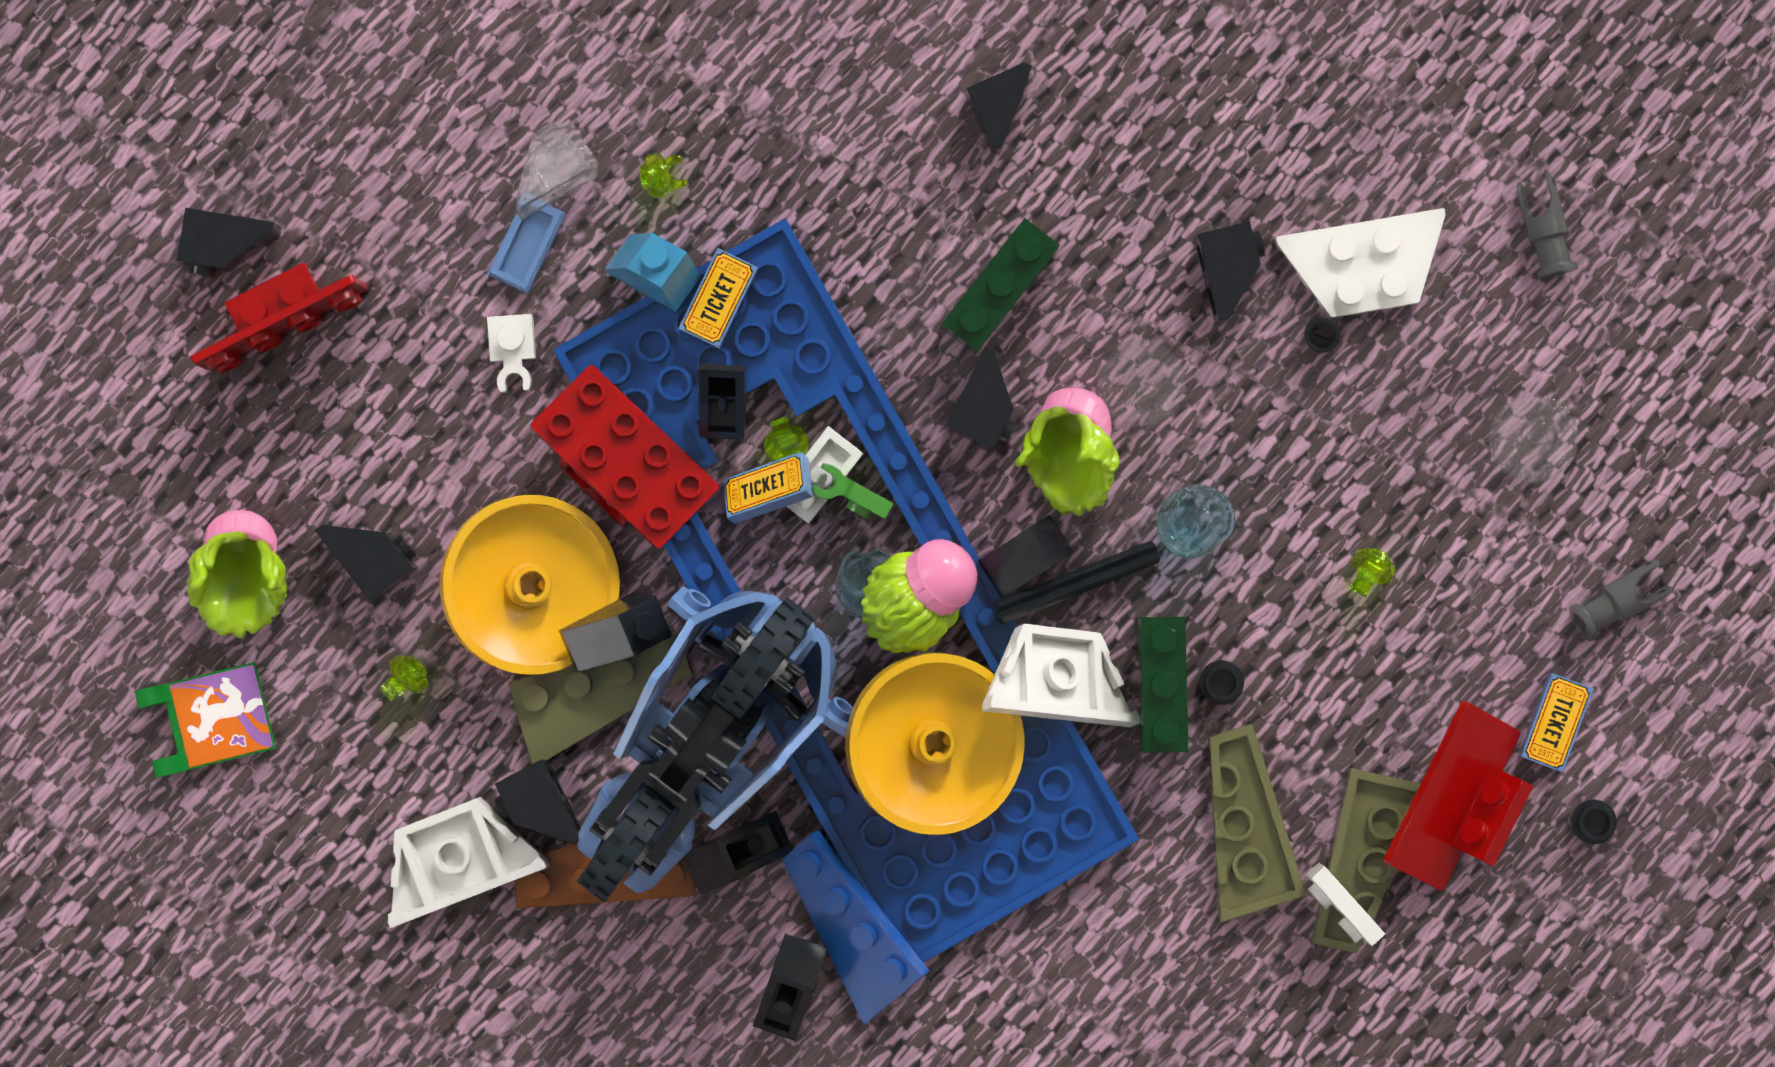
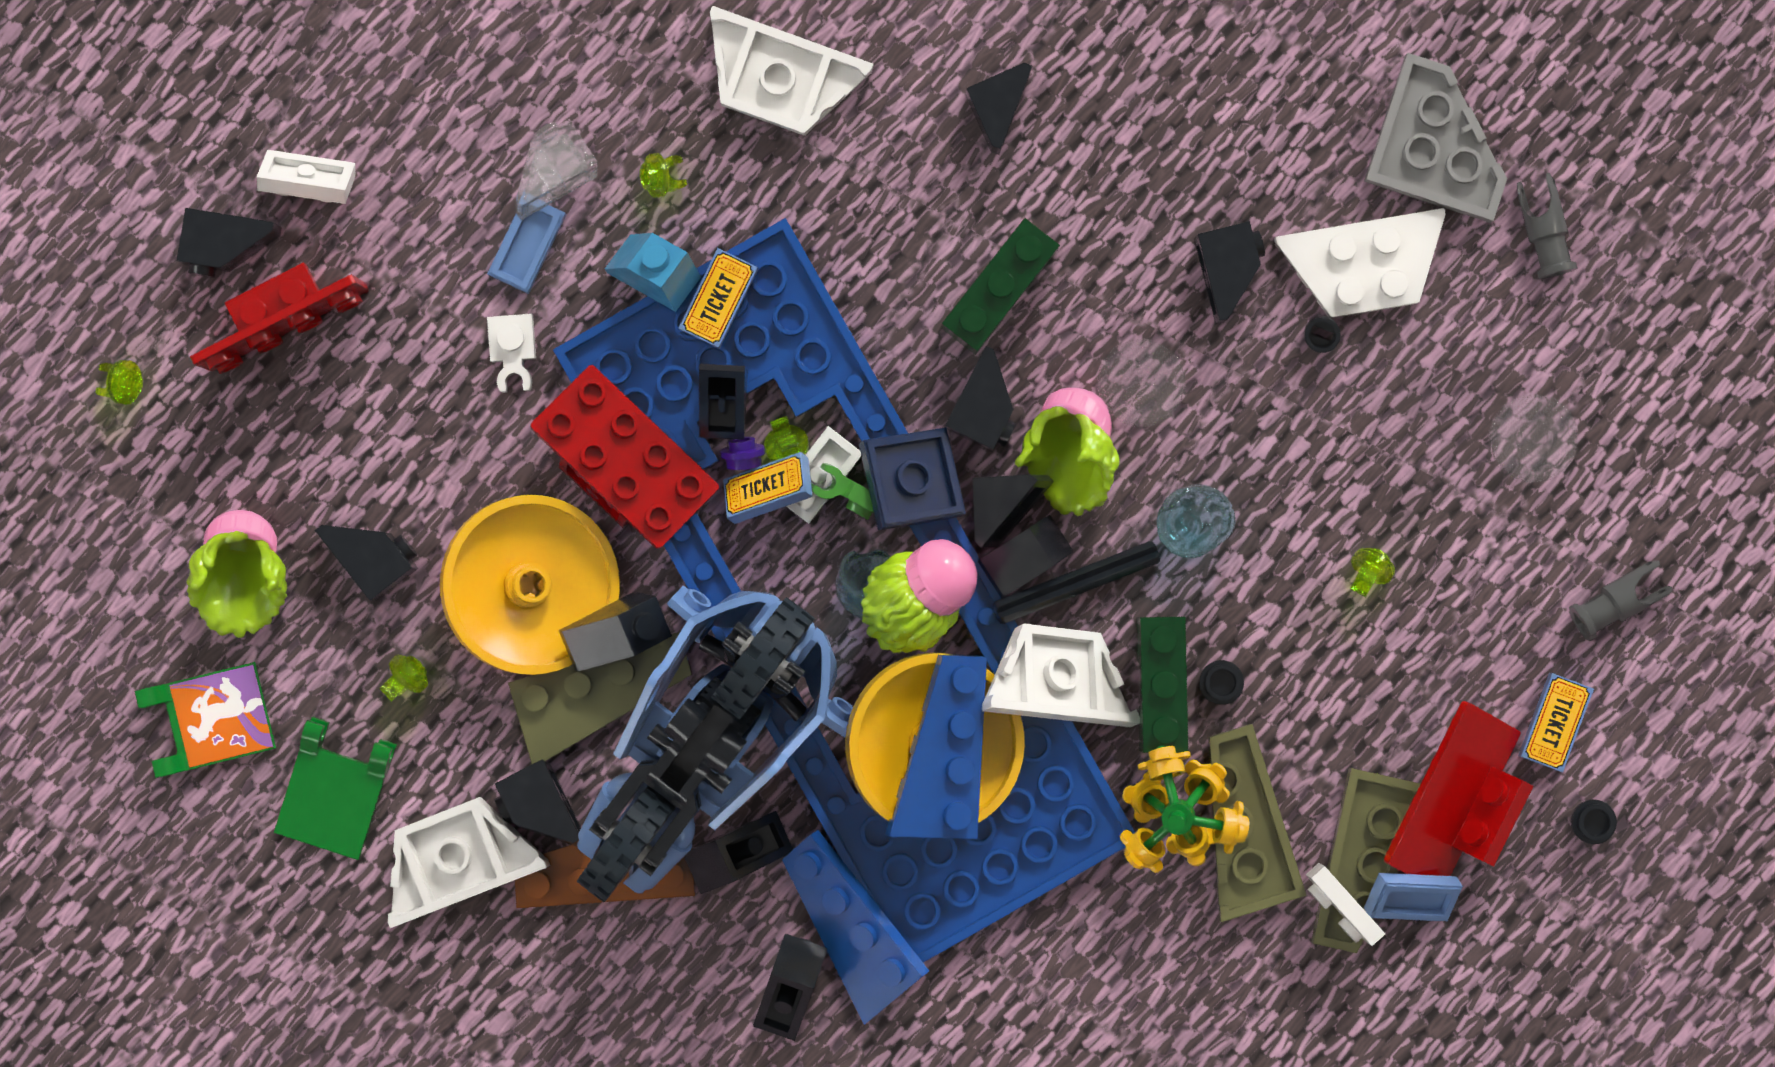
(122, 383): none -> clear neon green plate
(306, 176): none -> white plate
(331, 794): none -> green flag
(743, 454): none -> dark purple plate
(779, 73): none -> white wing
(912, 478): none -> dark blue tile
(944, 767): none -> blue wing
(1003, 503): none -> black slope
(1190, 833): none -> yellow plant
(1413, 897): none -> medium blue tile
(1435, 144): none -> light grey plate

